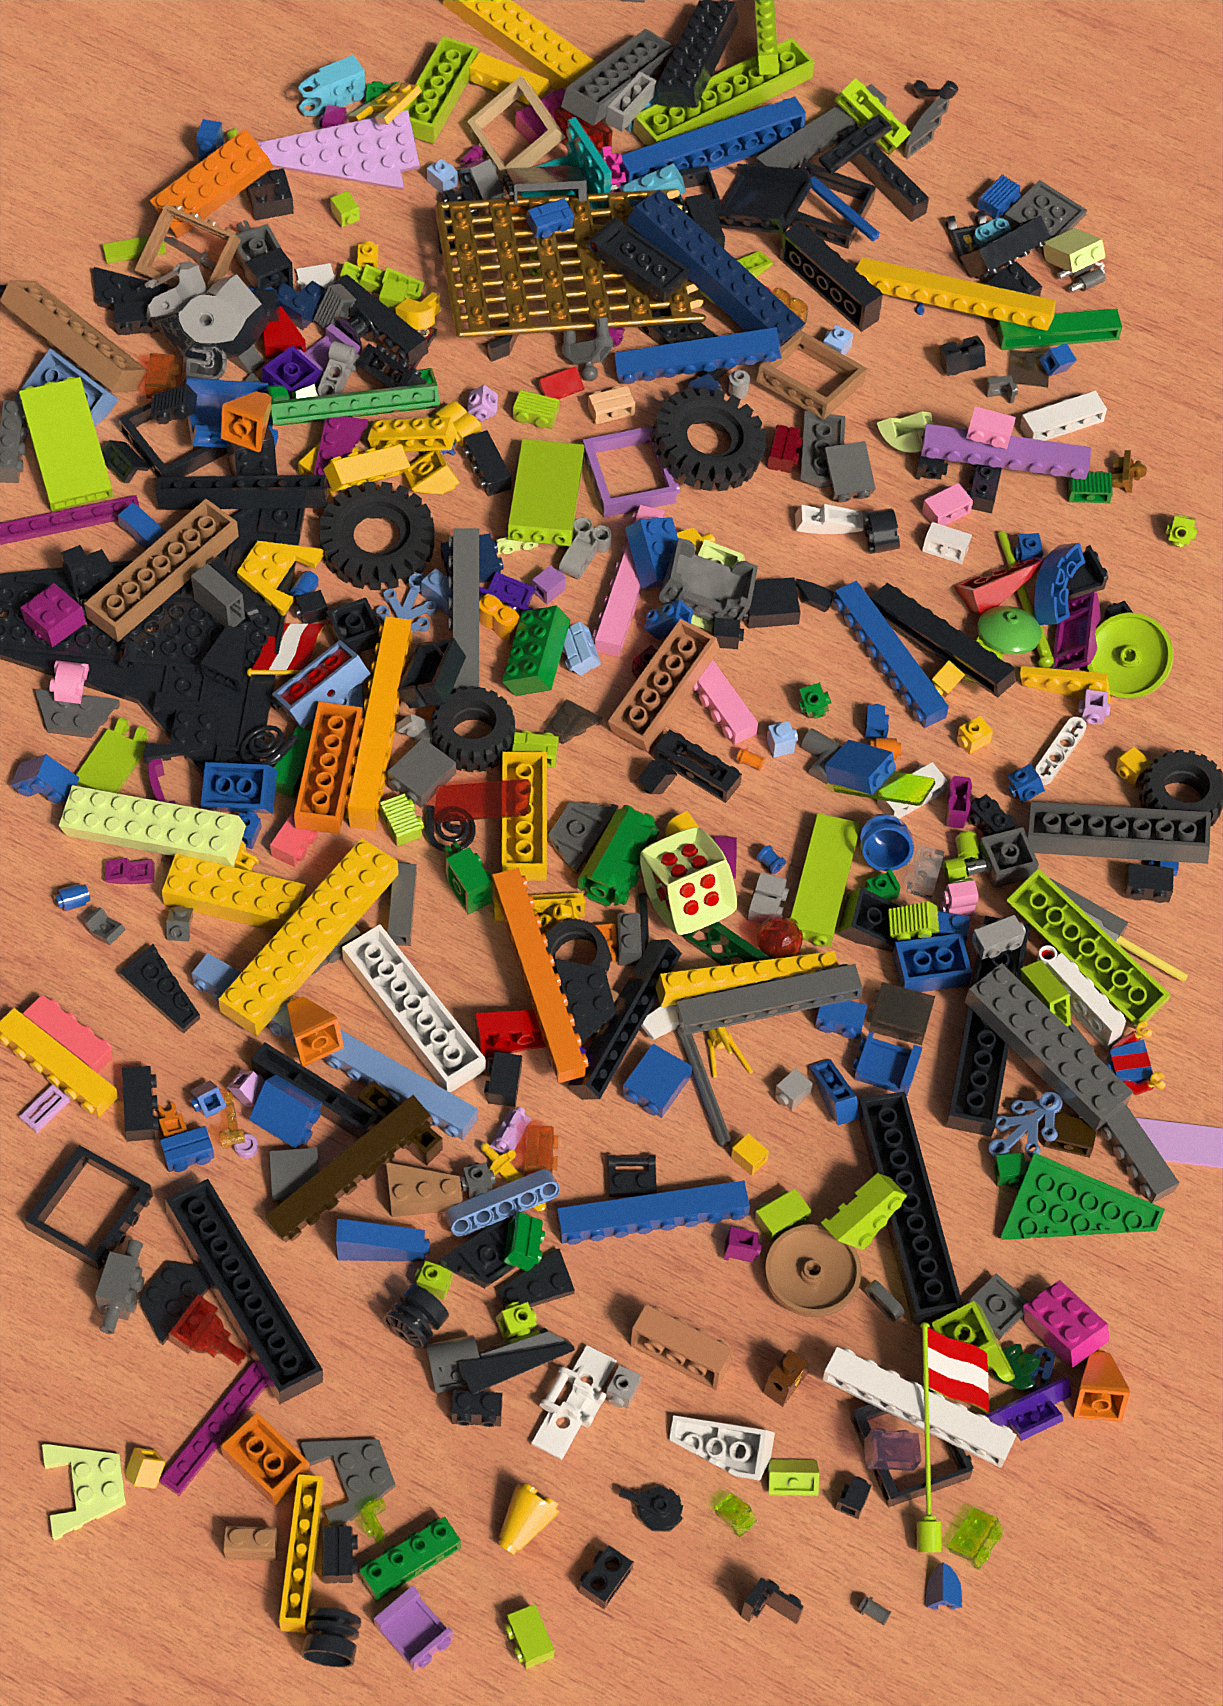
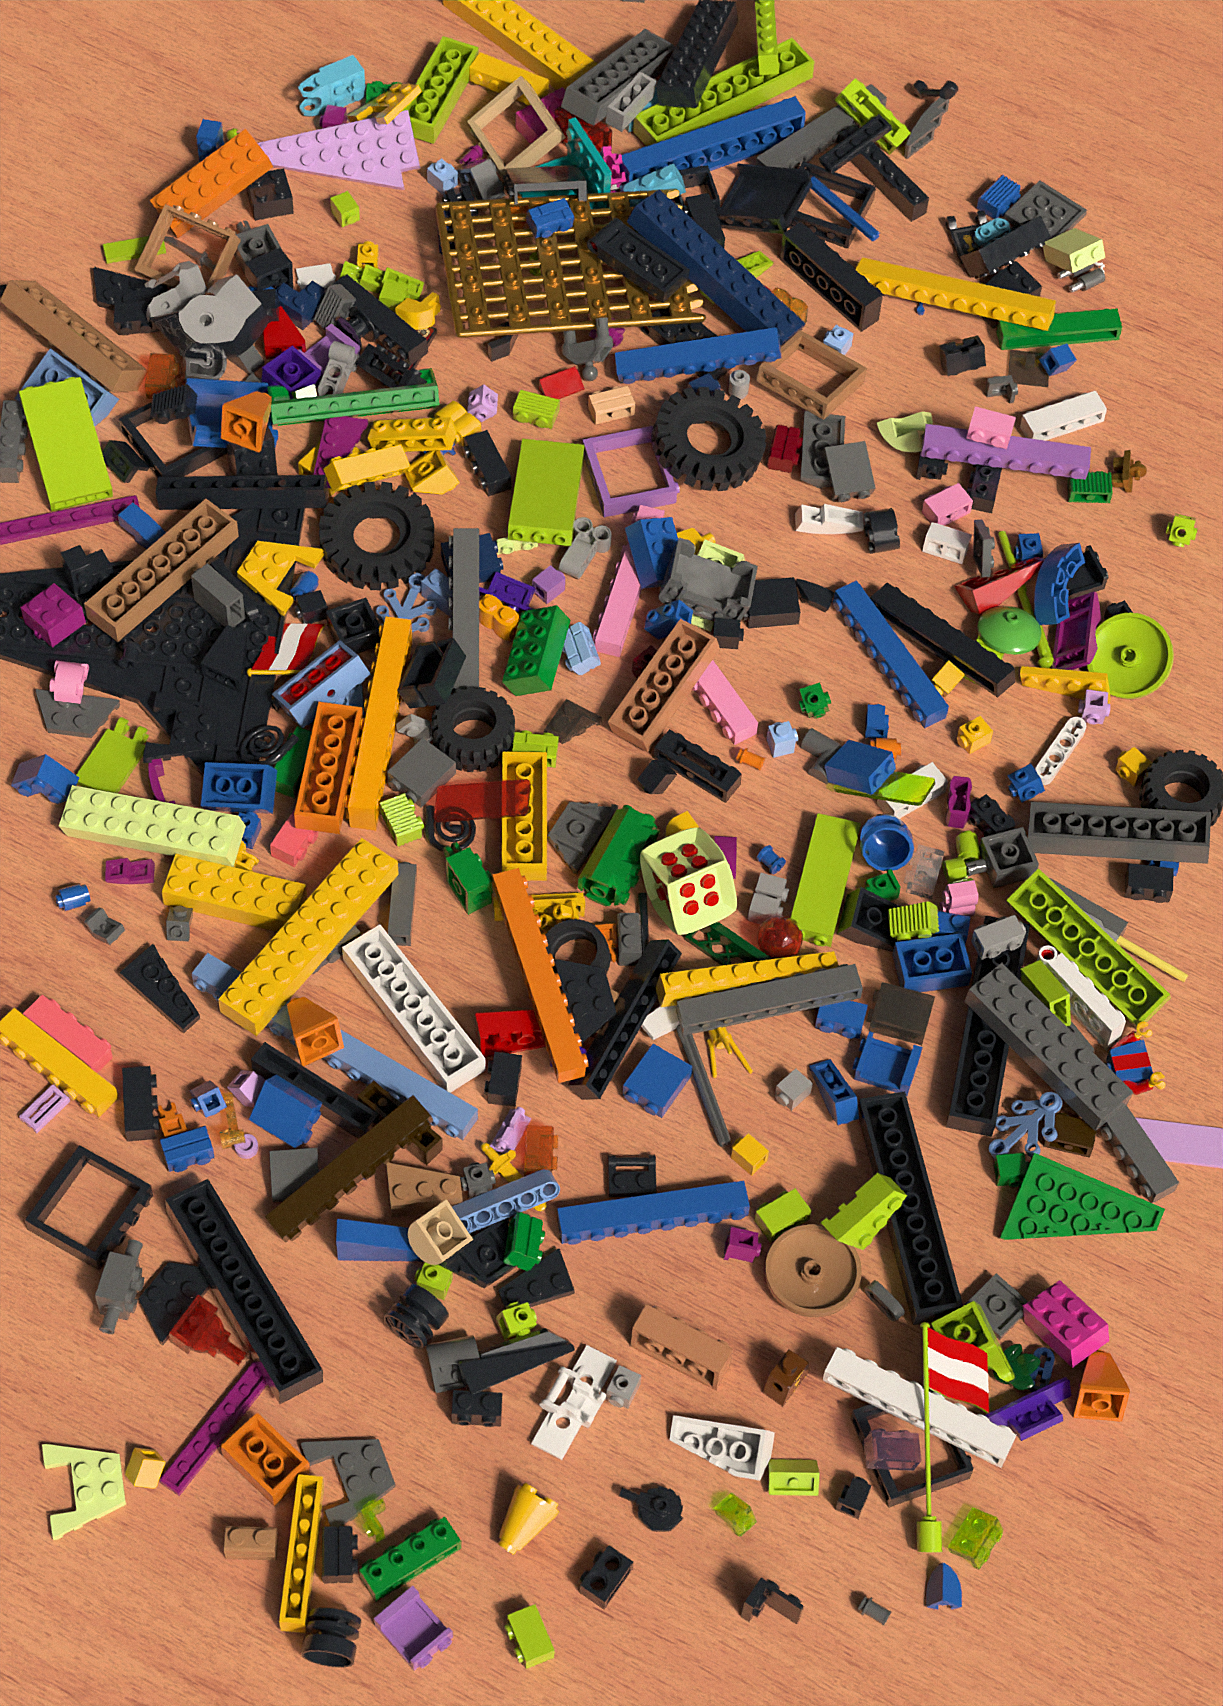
(438, 1234): none -> tan brick
(982, 547): none -> dark grey plate

